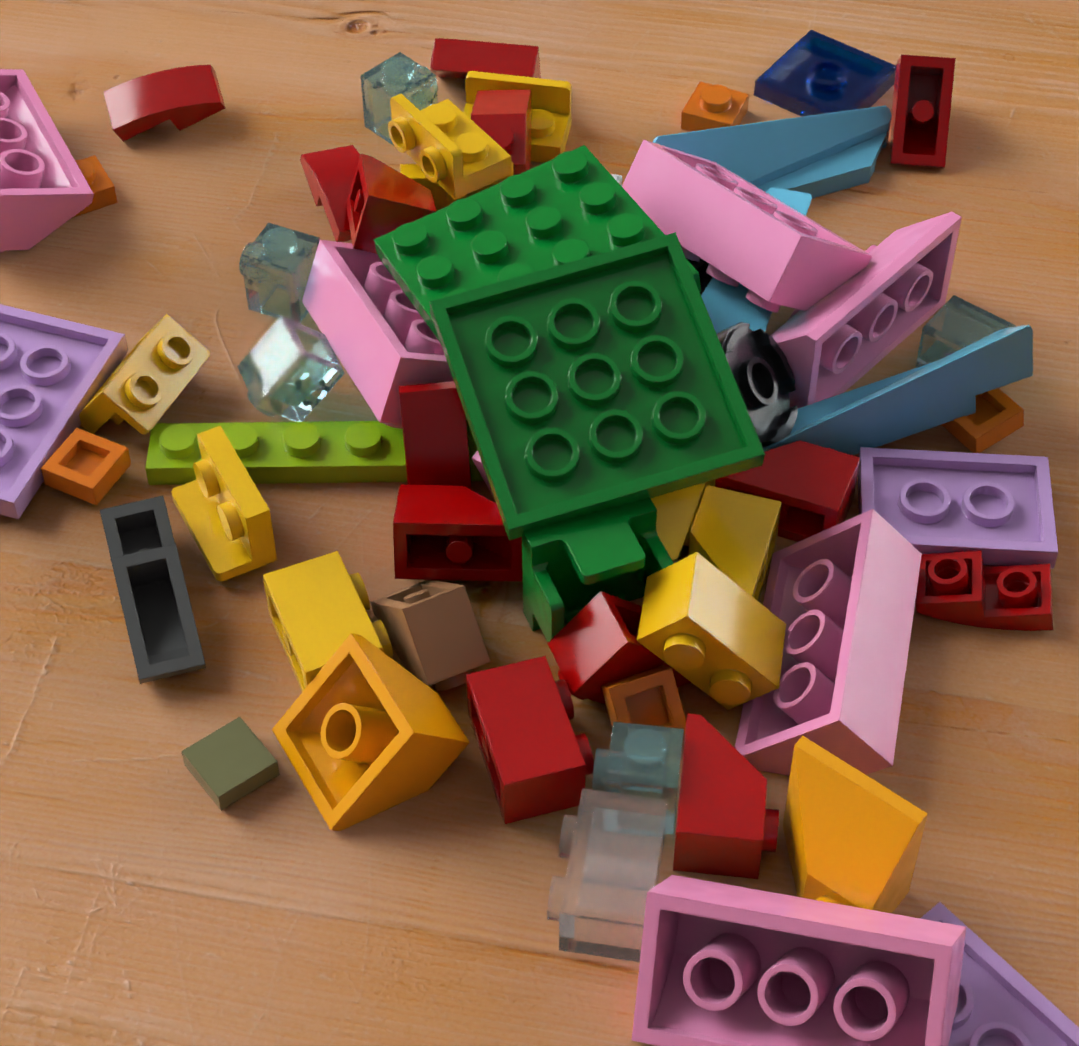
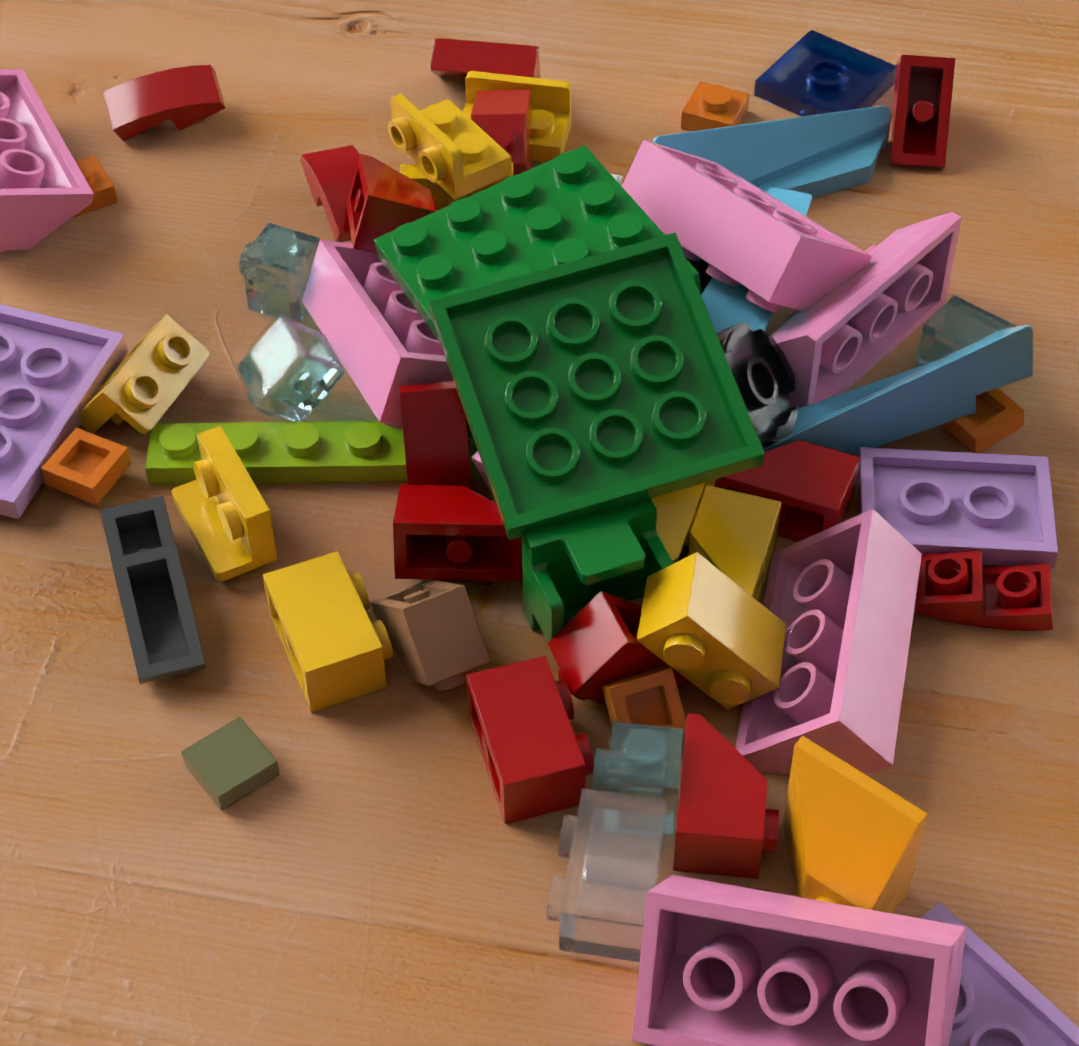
(367, 735): light orange slope -> none
(389, 79): clear light blue brick -> none

